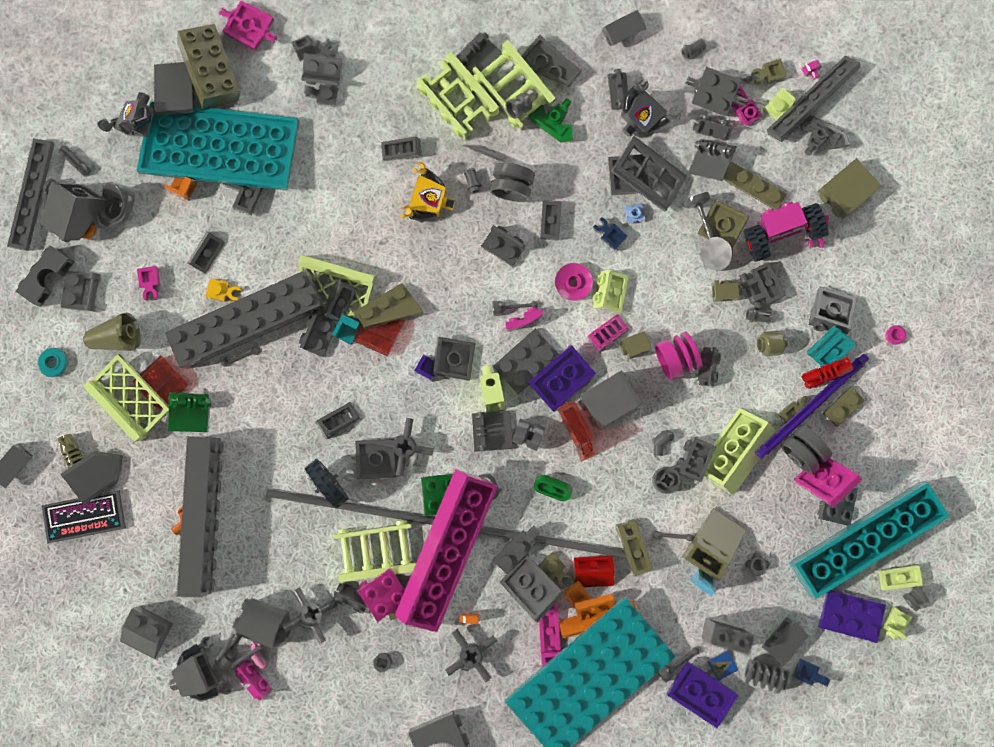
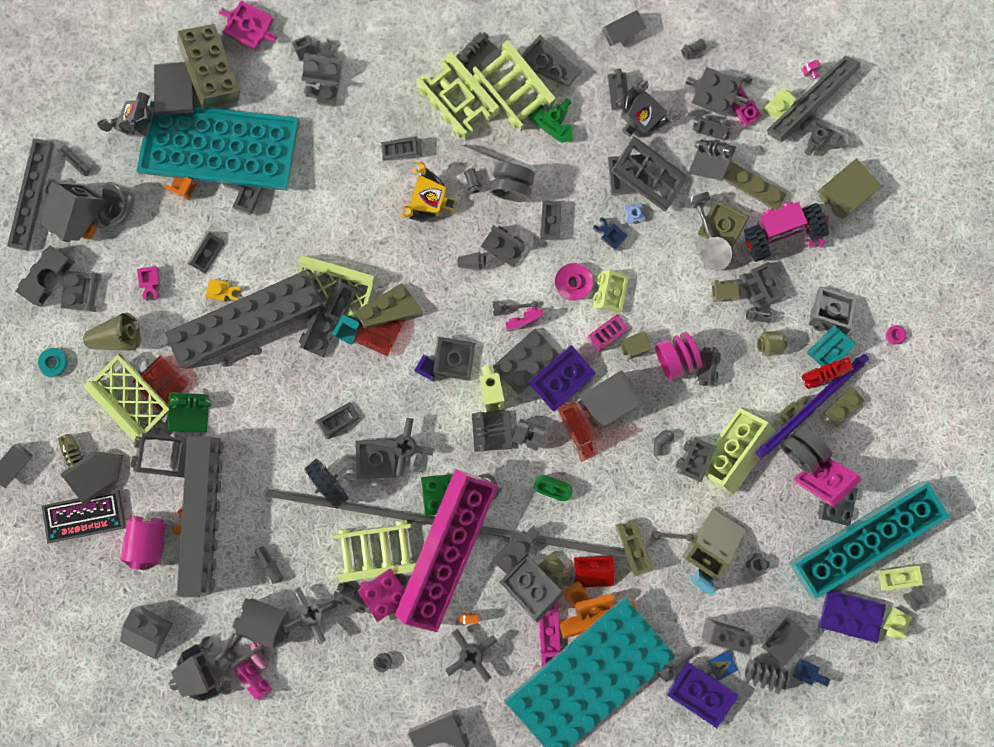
(143, 543): none -> dark pink cylinder
(179, 468): none -> dark grey window
(268, 564): none -> dark grey axle
(472, 261): none -> dark grey cone
(519, 105): dark grey wheel -> none
(661, 486): dark grey wheel -> none
(771, 72): olive plate -> none

